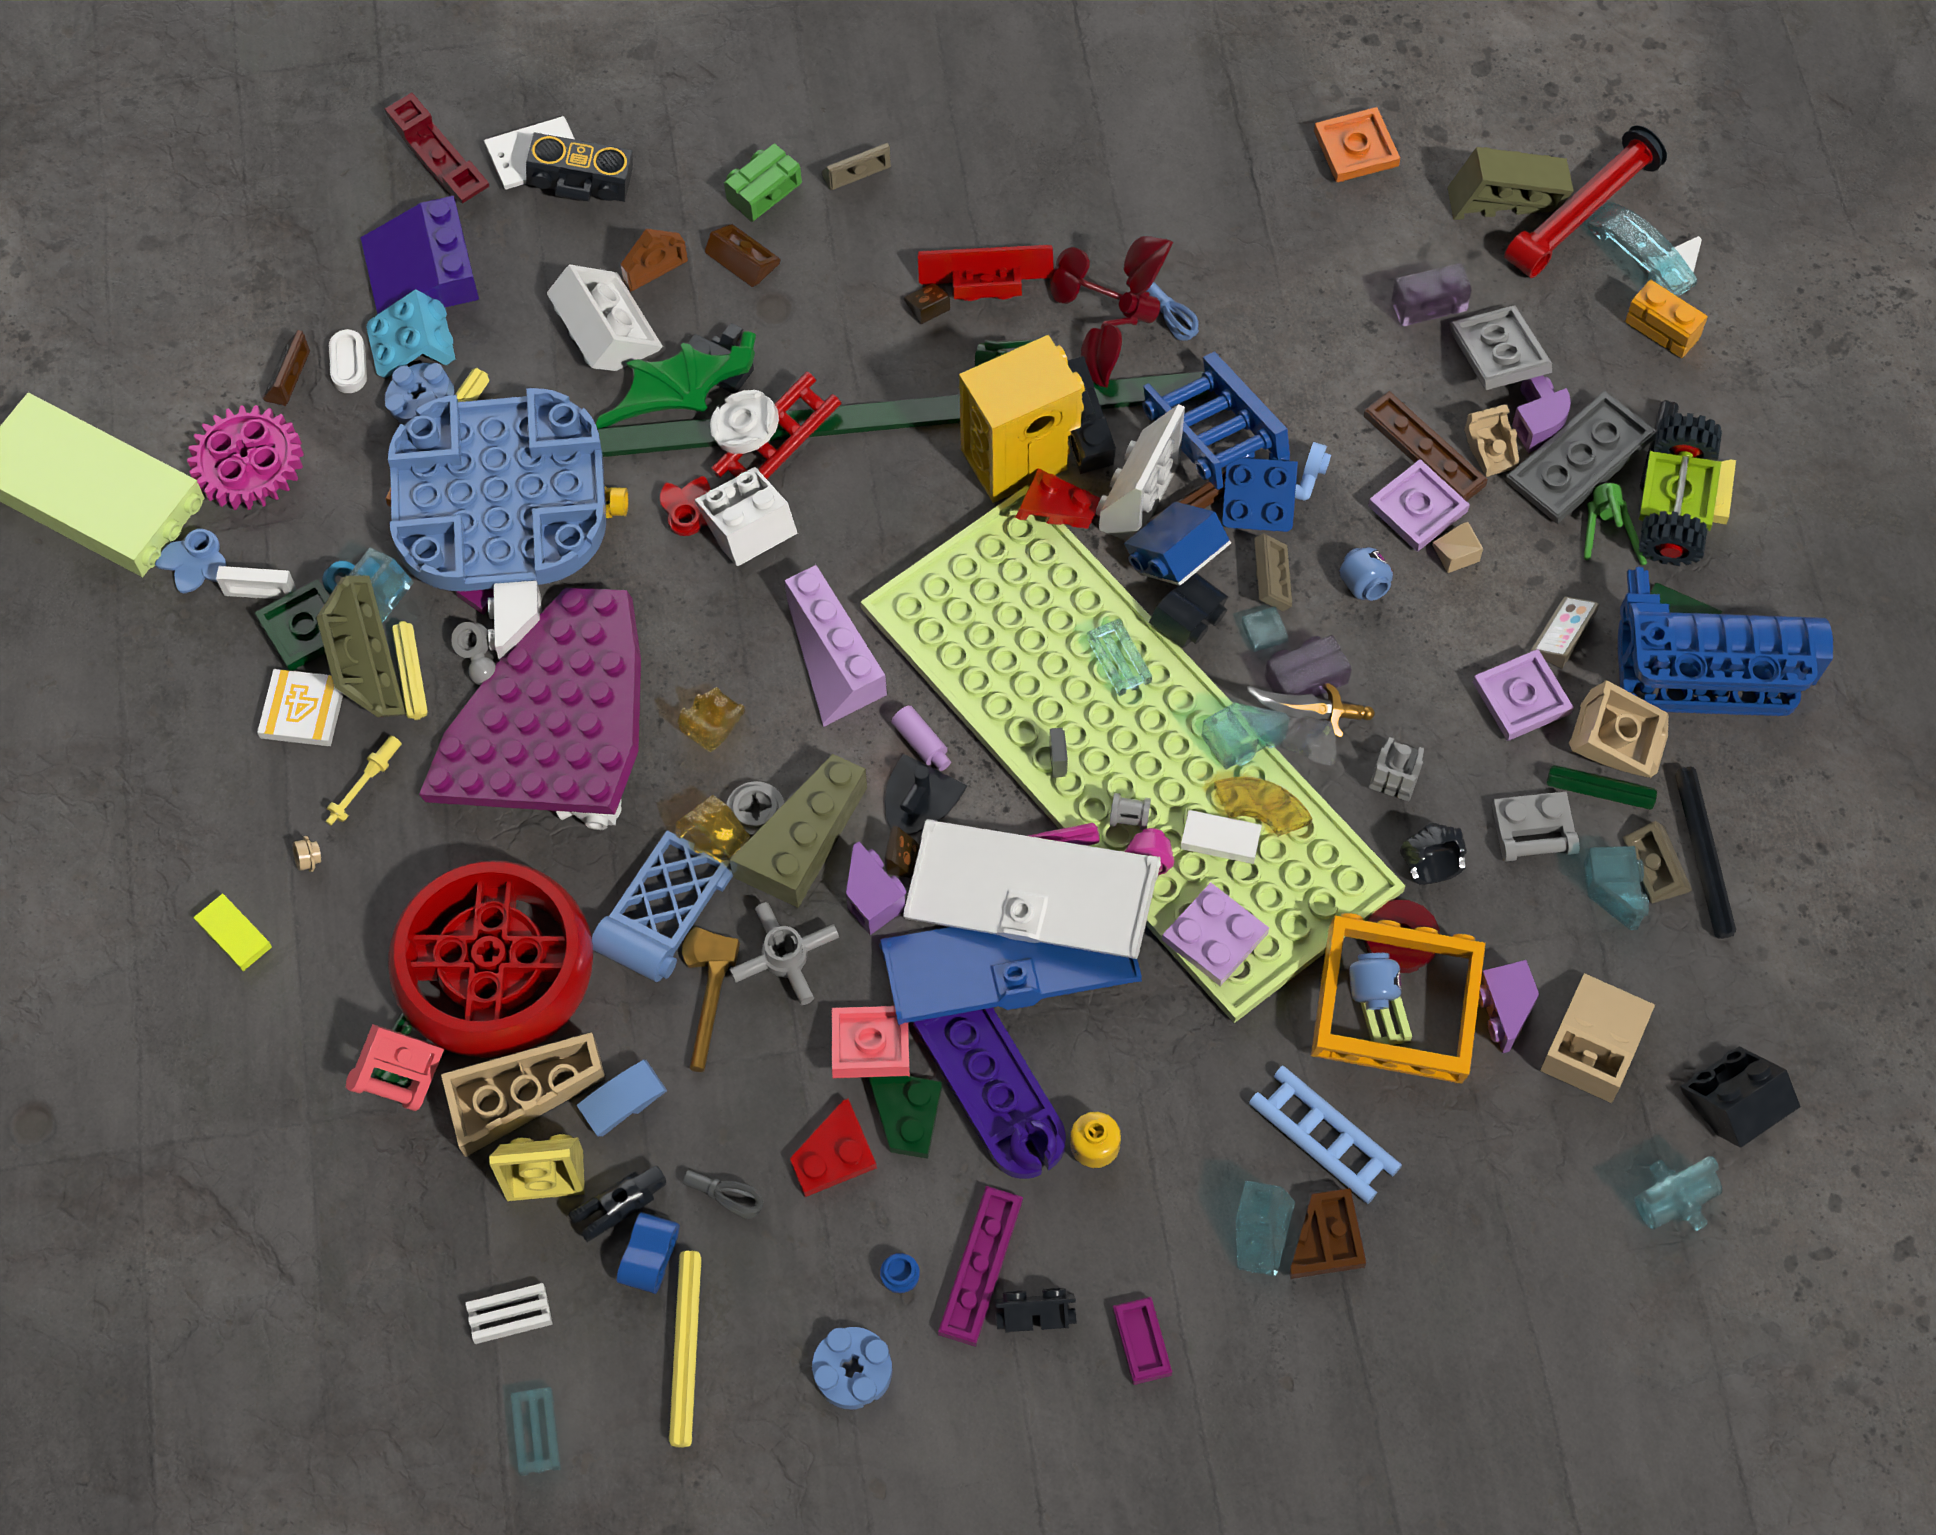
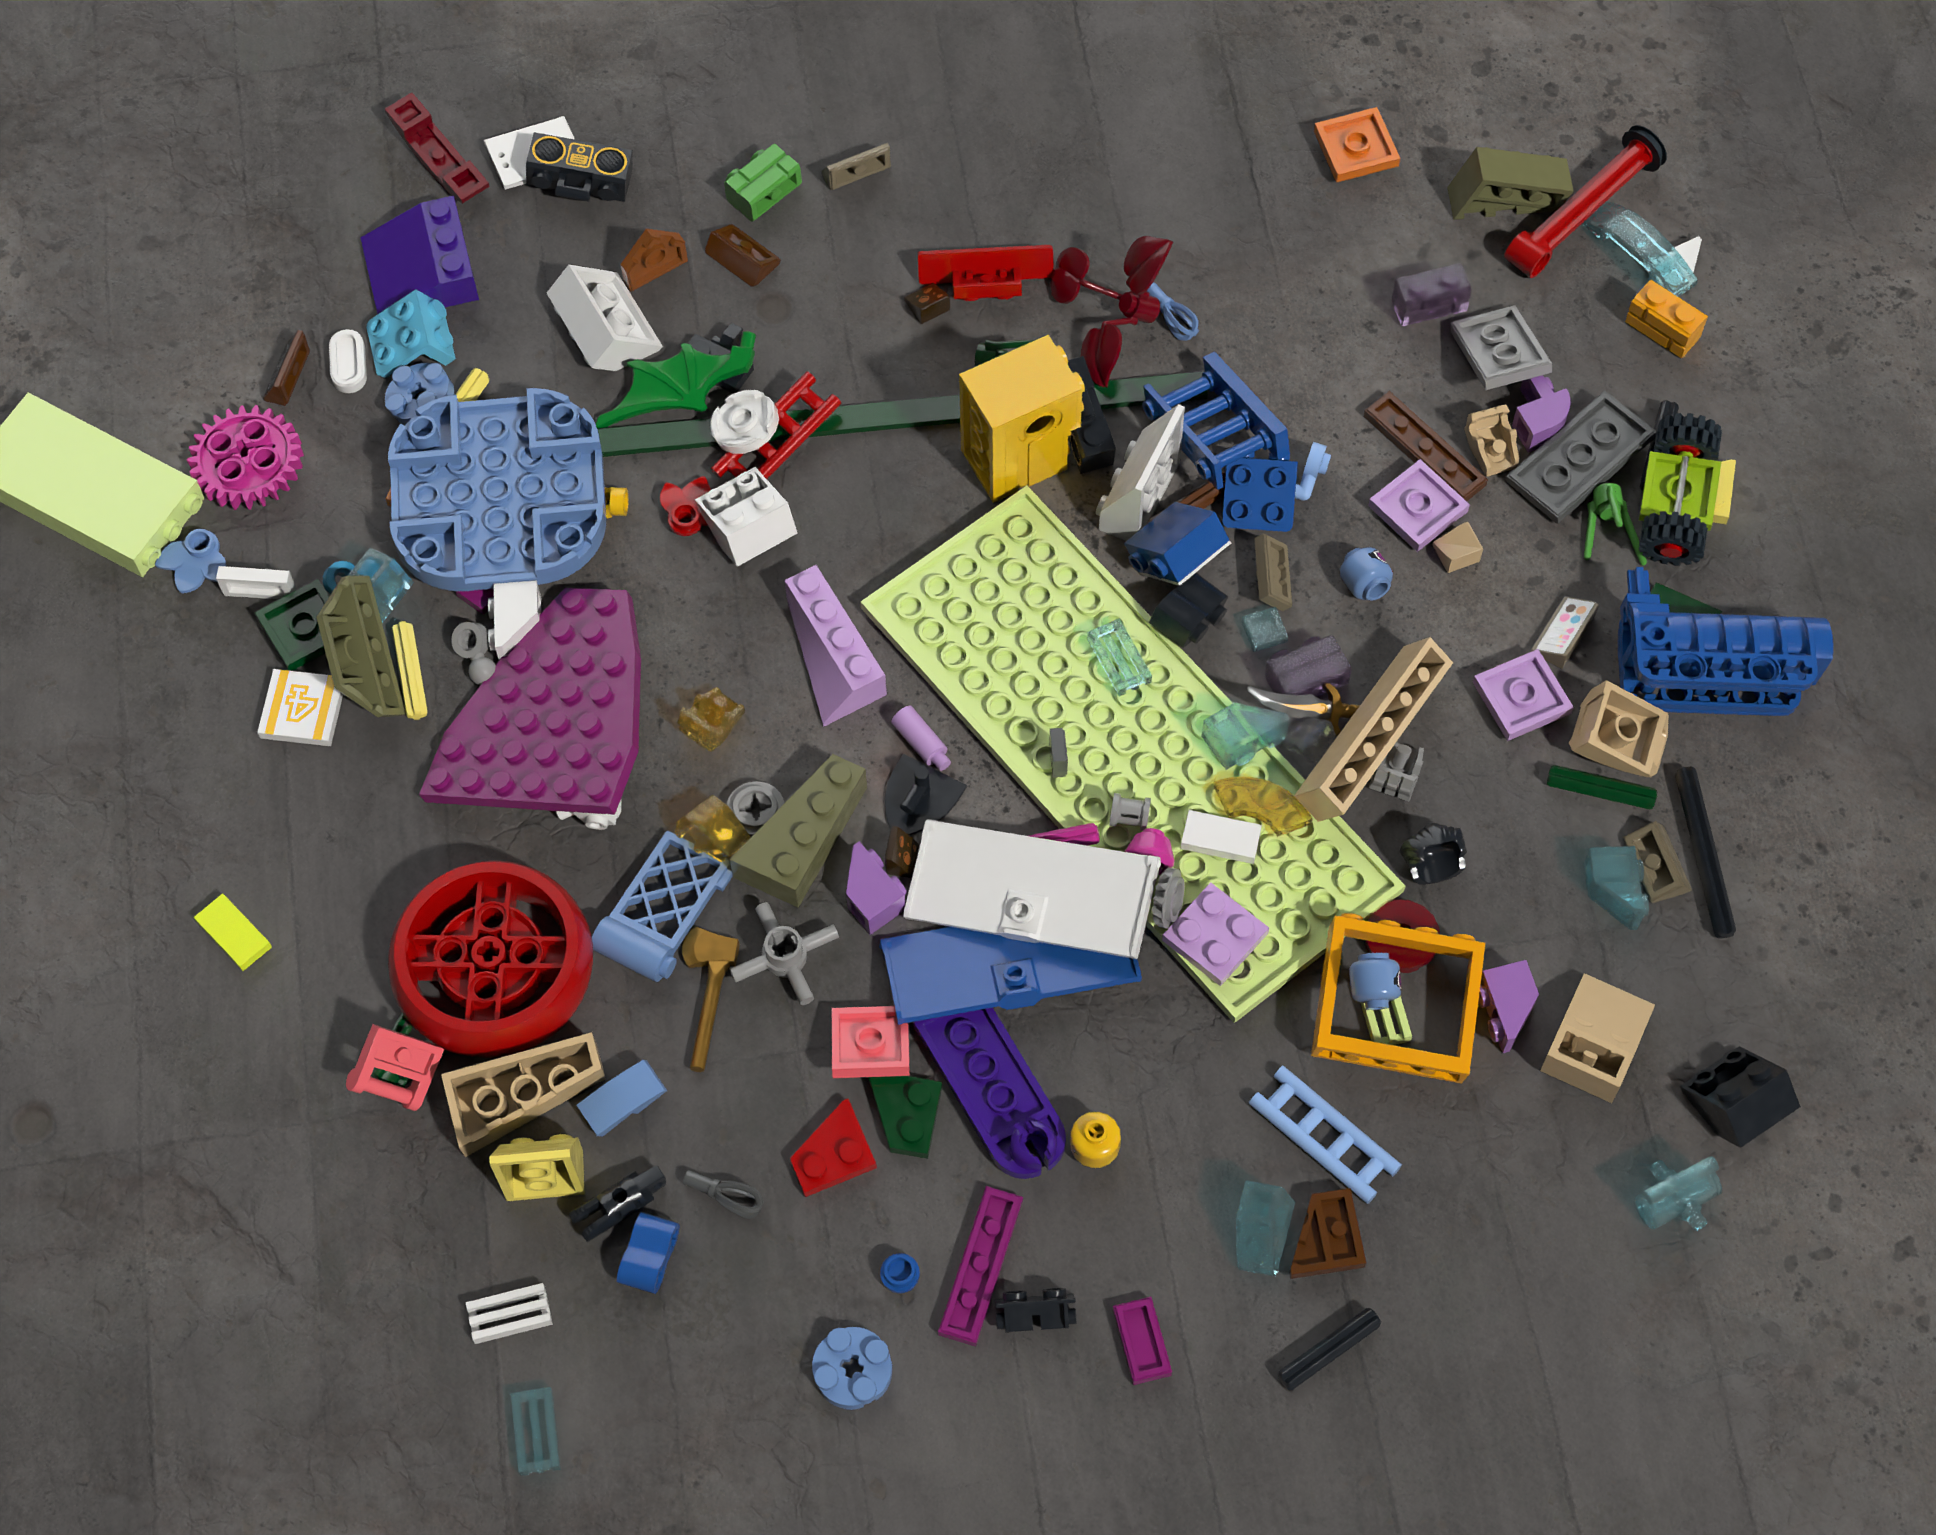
(306, 854): tan plate -> none
(377, 762): light yellow piece -> none
(685, 1349): light yellow axle -> none
(1058, 502): red wing -> none
(1168, 897): none -> light grey gear
(1329, 1349): none -> black axle
(1373, 729): none -> tan brick
(1535, 816): light grey plate -> none

